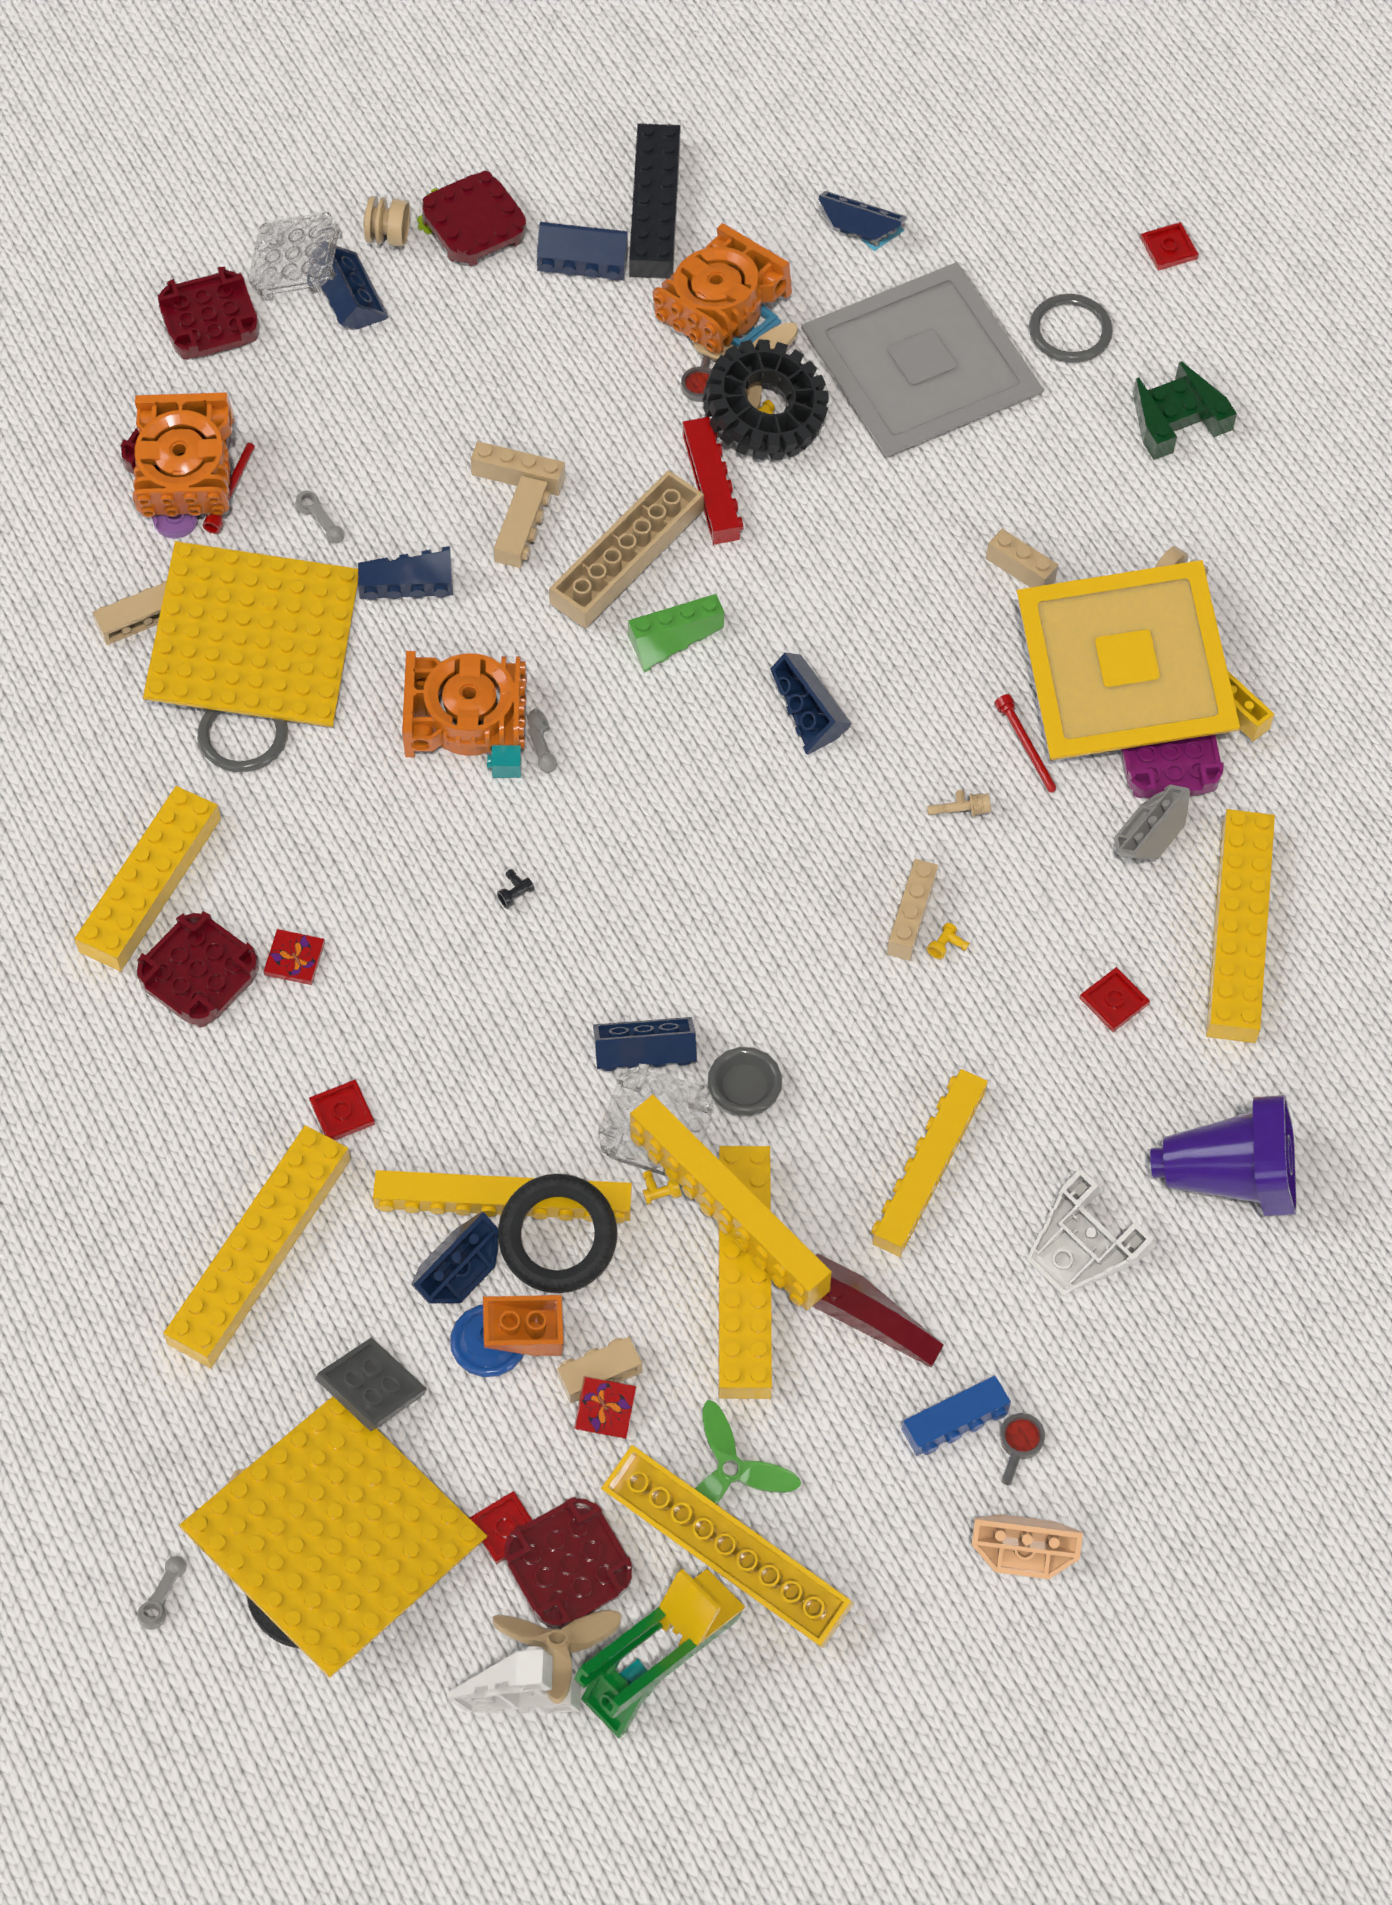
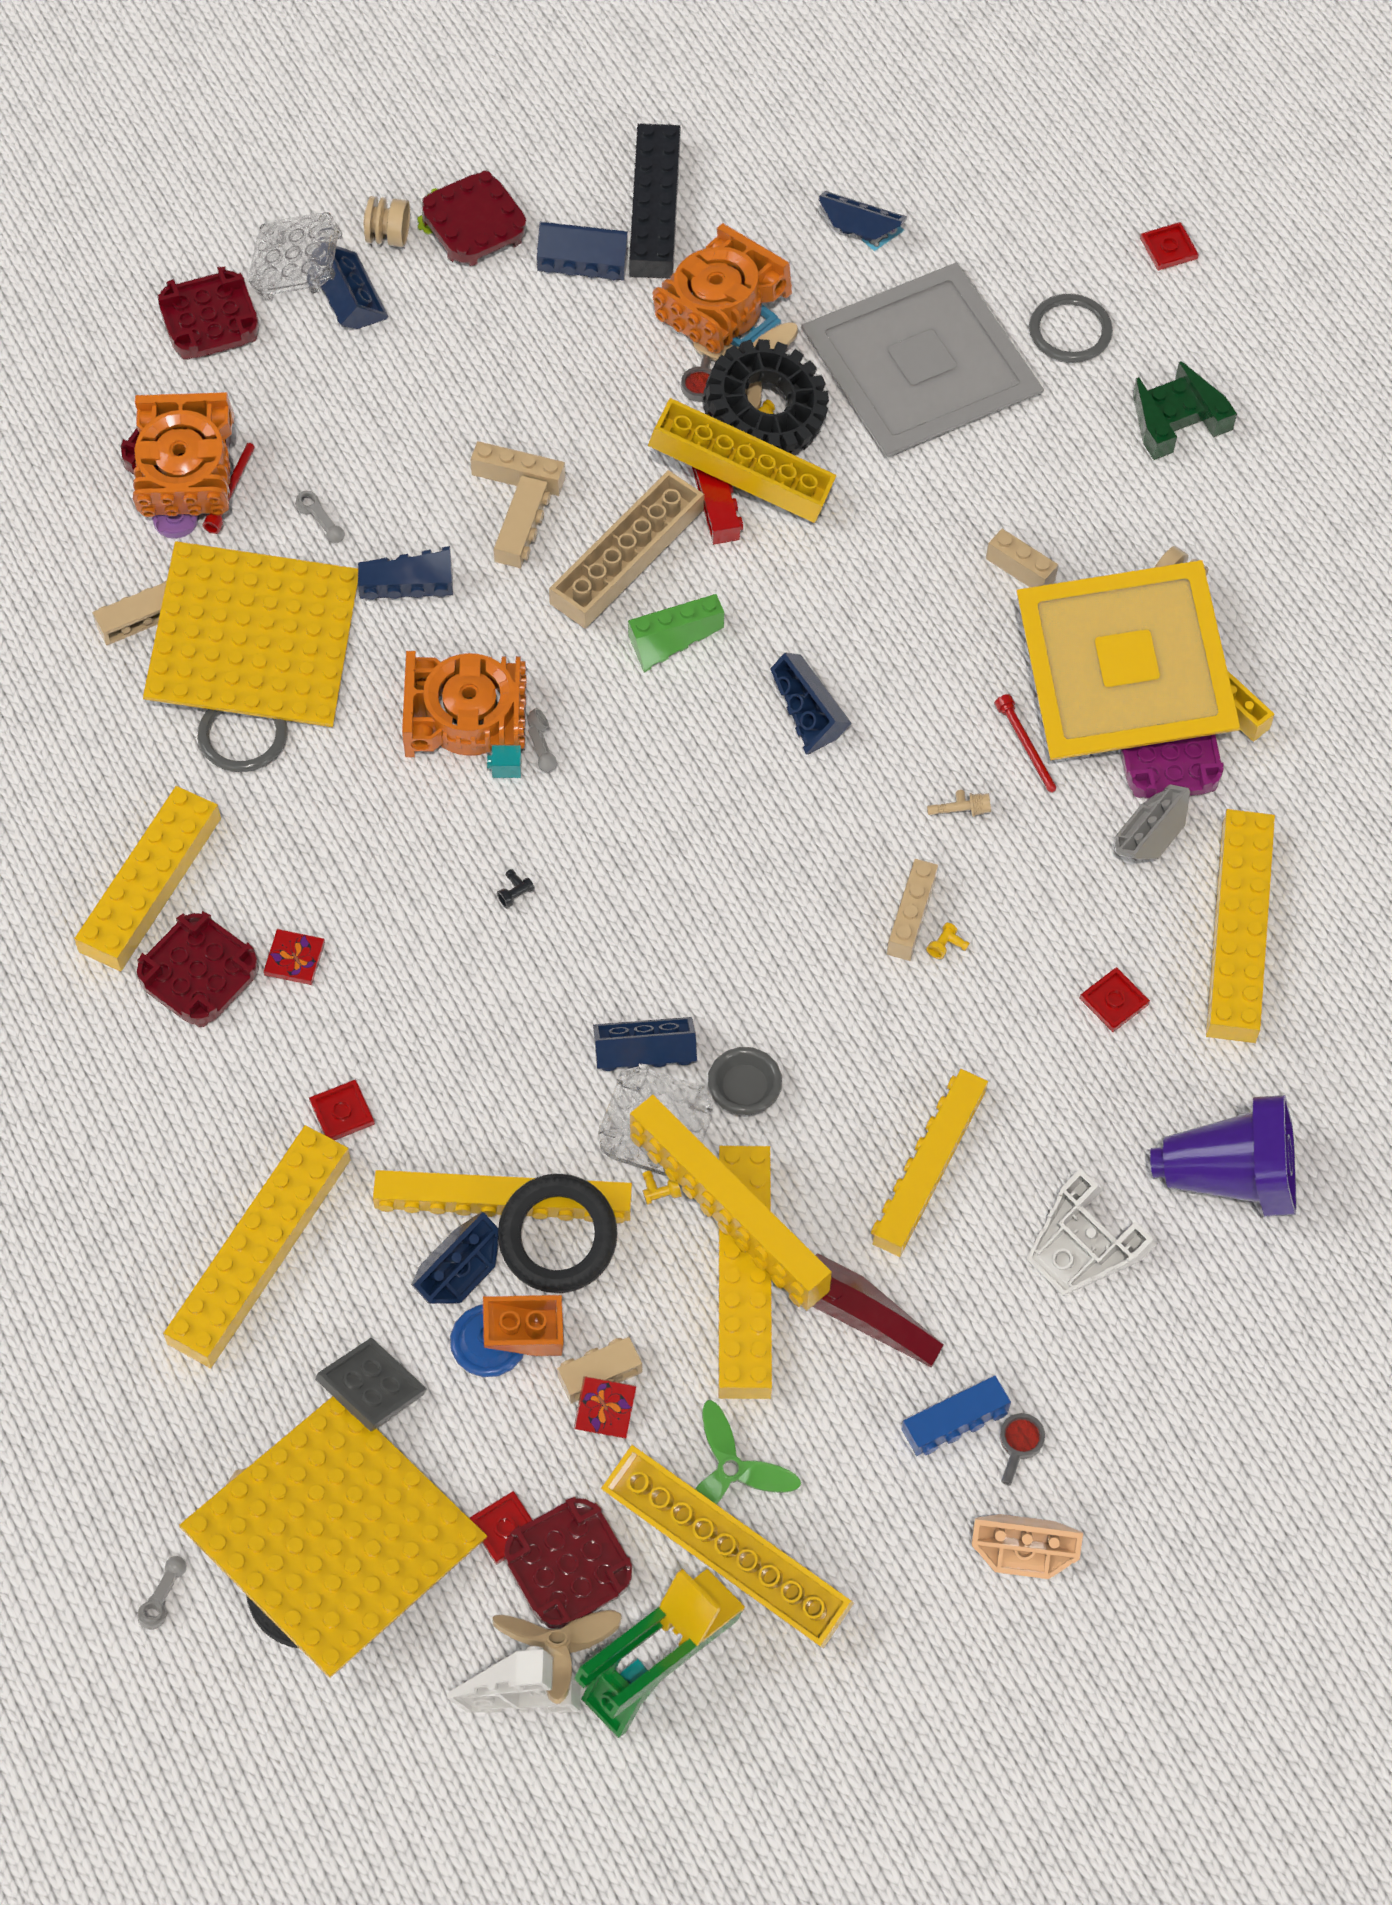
(741, 460): none -> yellow brick

